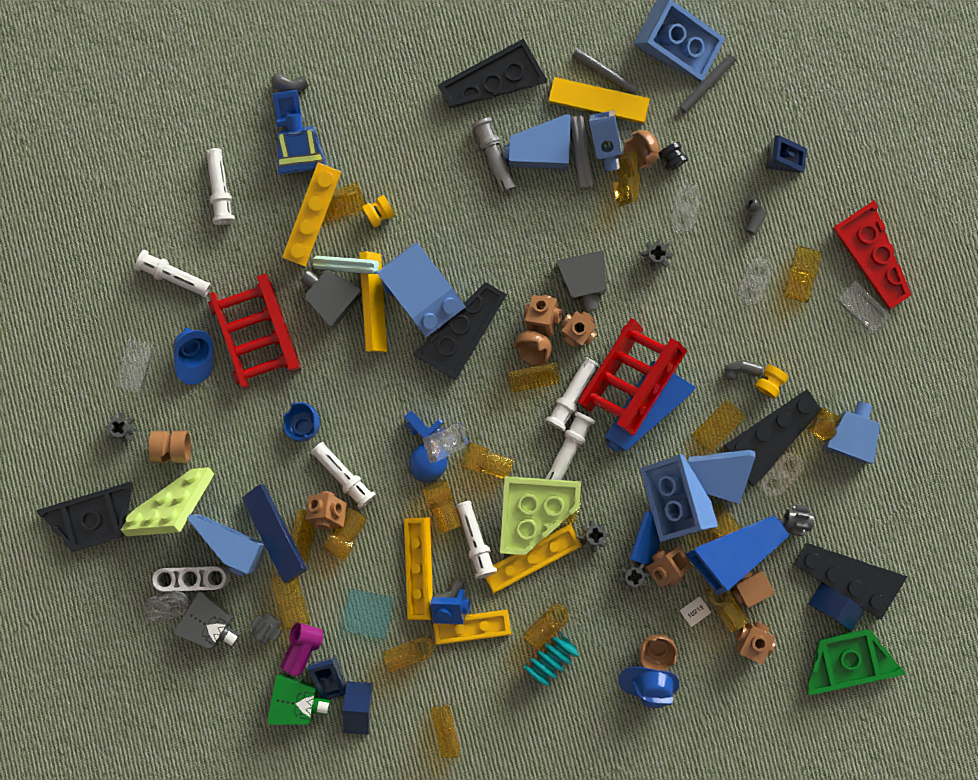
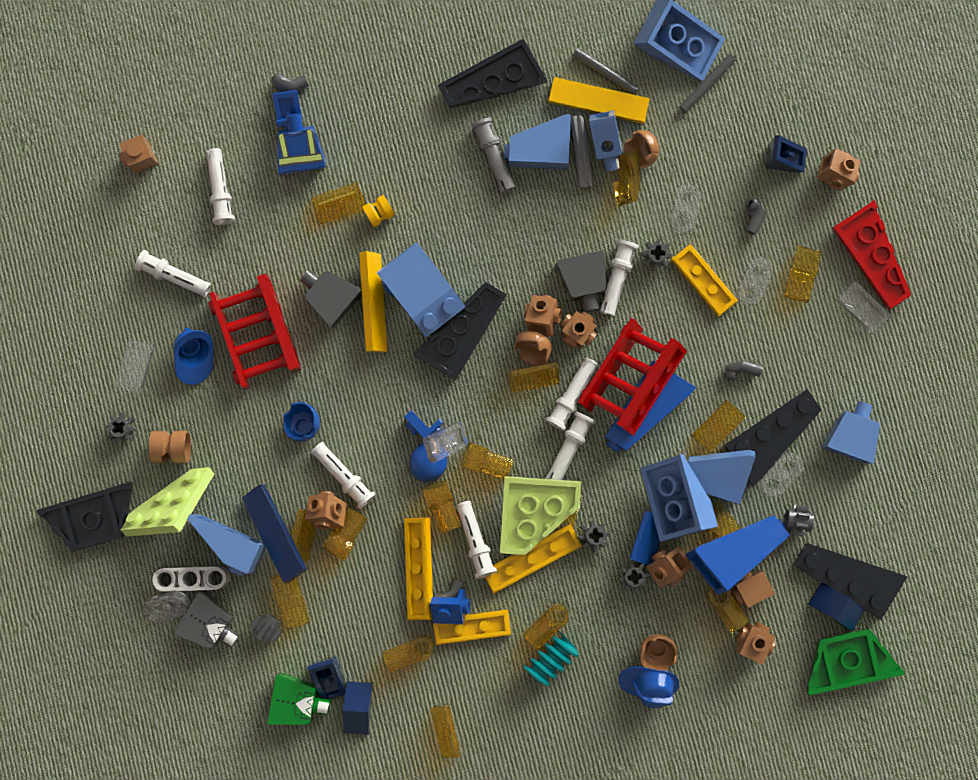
(137, 154): none -> medium nougat brick
(303, 641): magenta piece -> none
(311, 214): yellow arch -> none
(345, 264): light aqua axle -> none
(368, 613): clear light blue piece -> none
(621, 266): none -> white pin
(673, 156): black wheel -> none
(695, 611): white sticker -> none
(704, 280): none -> yellow tile
(771, 381): yellow wheel -> none
(824, 424): clear yellow piece -> none
(838, 169): none -> medium nougat brick

